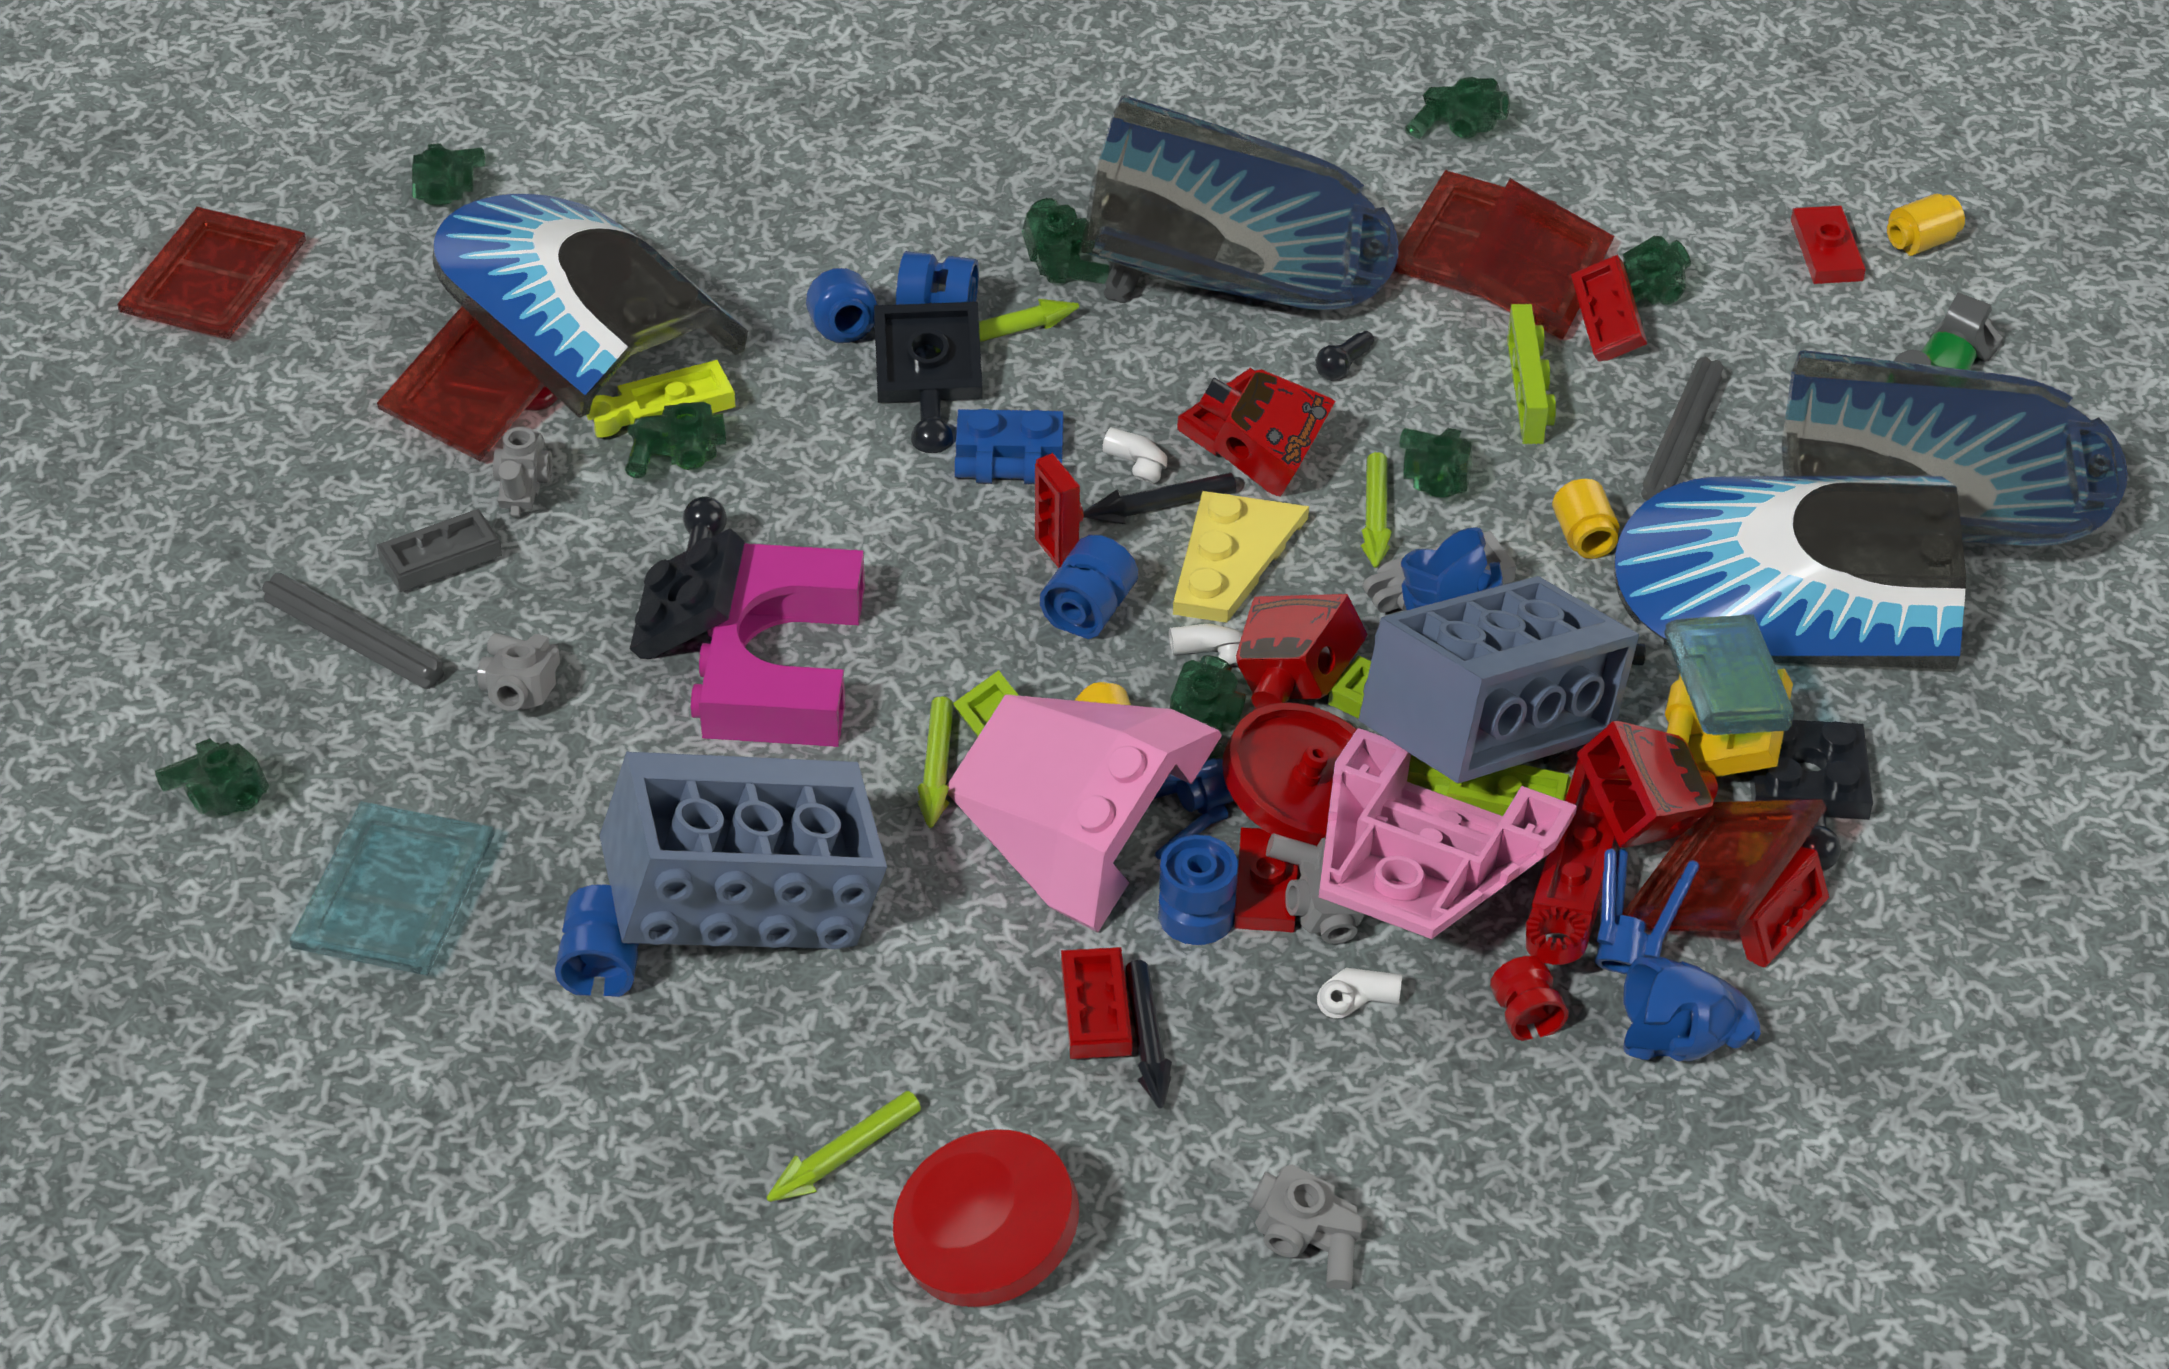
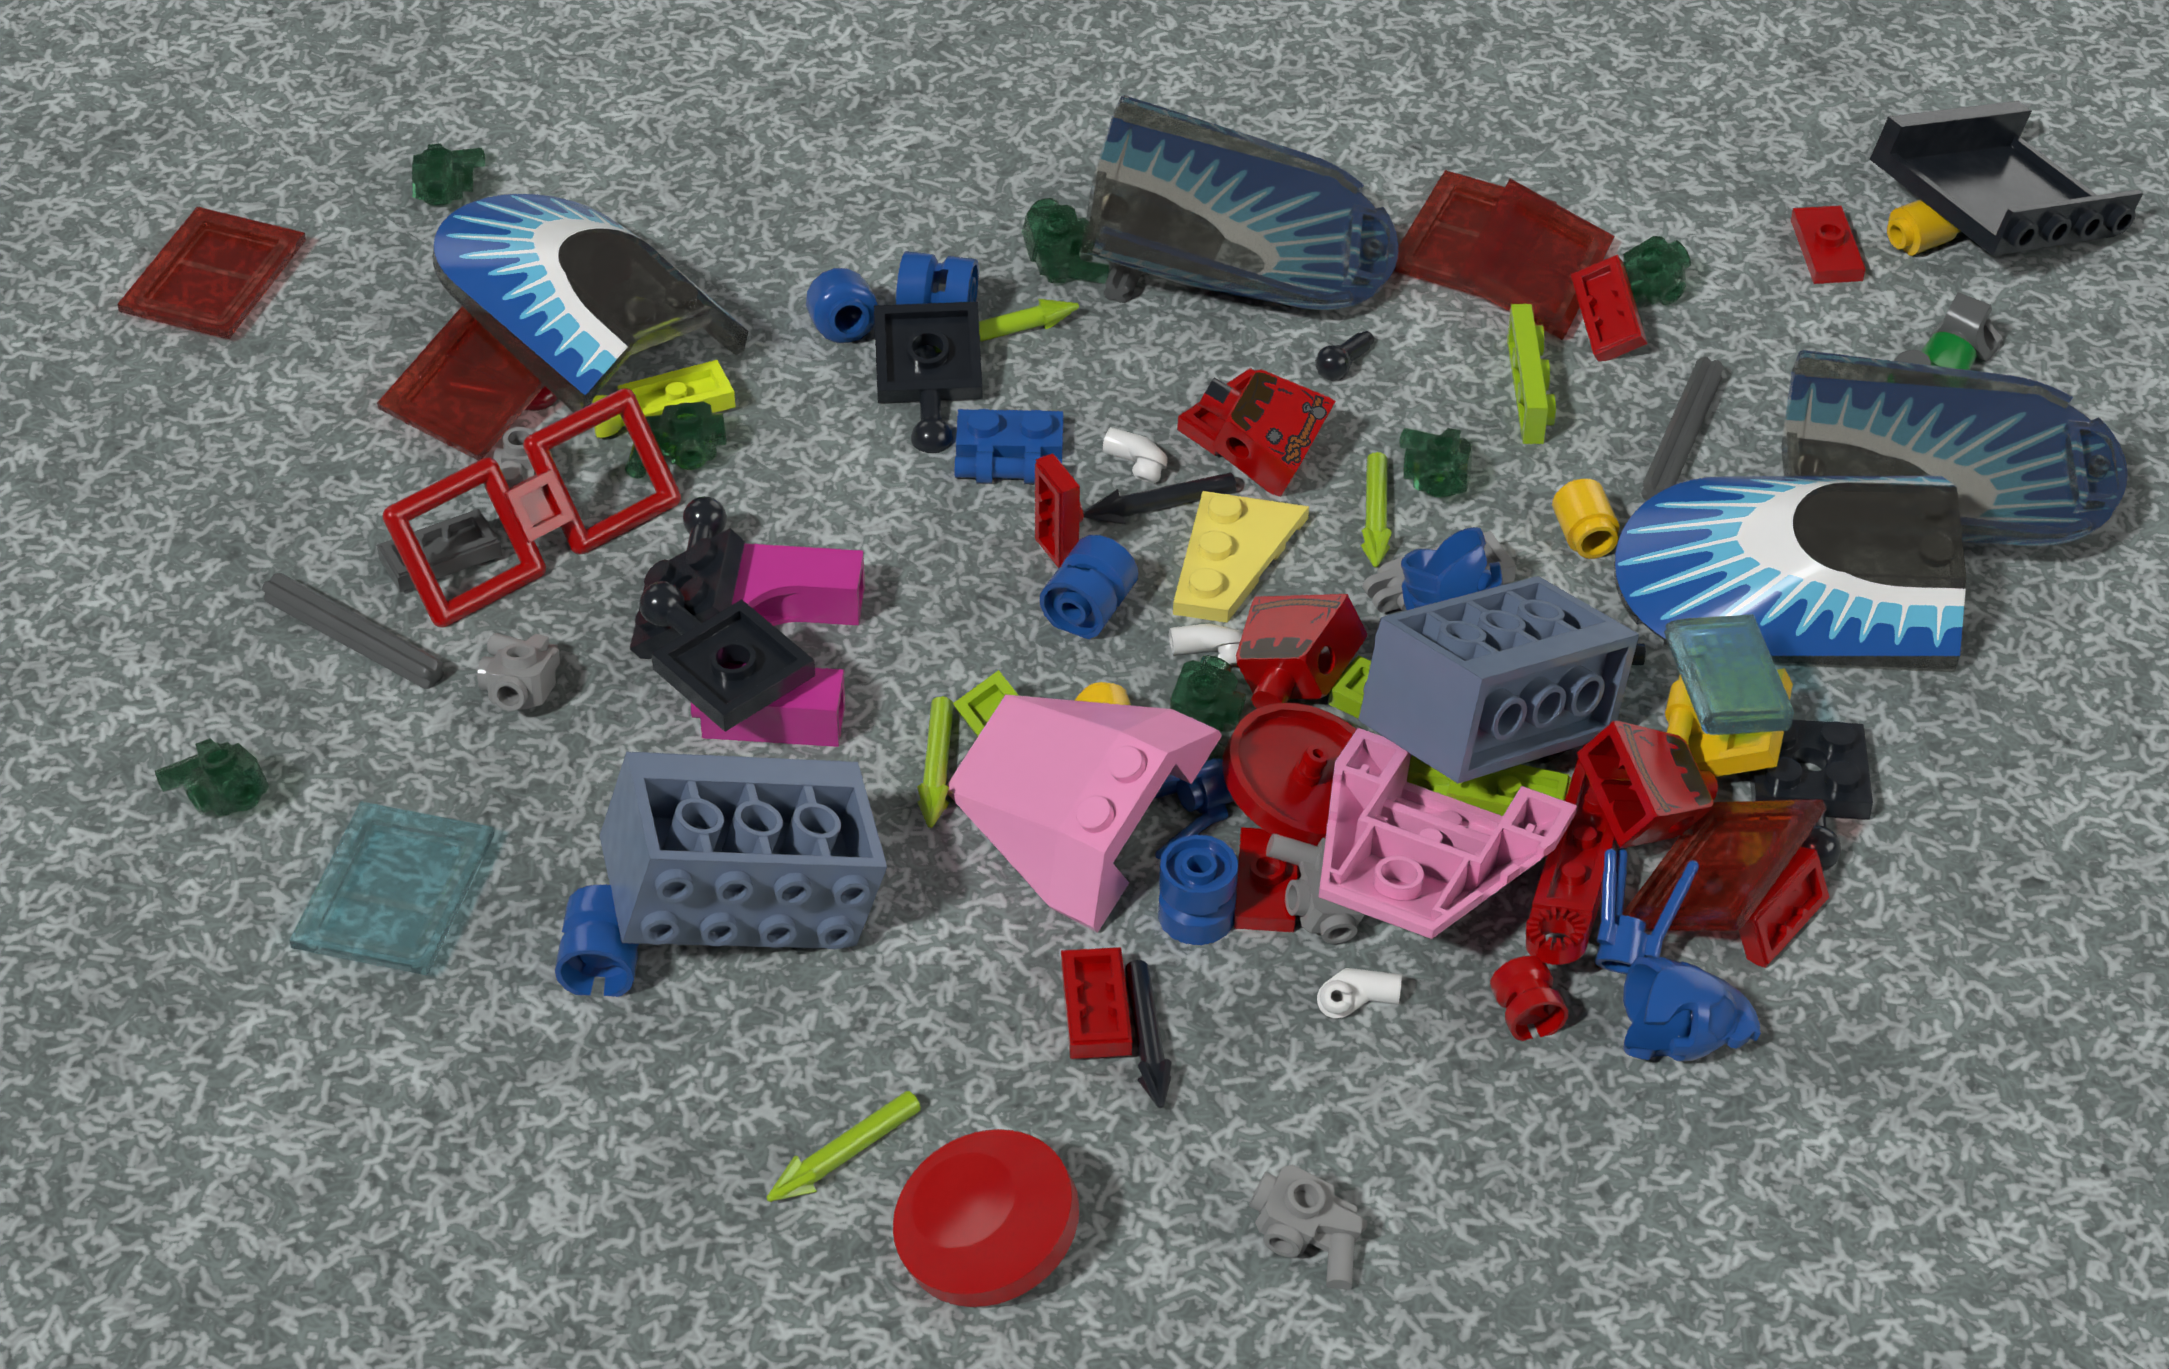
(531, 507): none -> red bar
(732, 636): none -> black plate
(1468, 107): clear green piece -> none
(1994, 182): none -> black panel

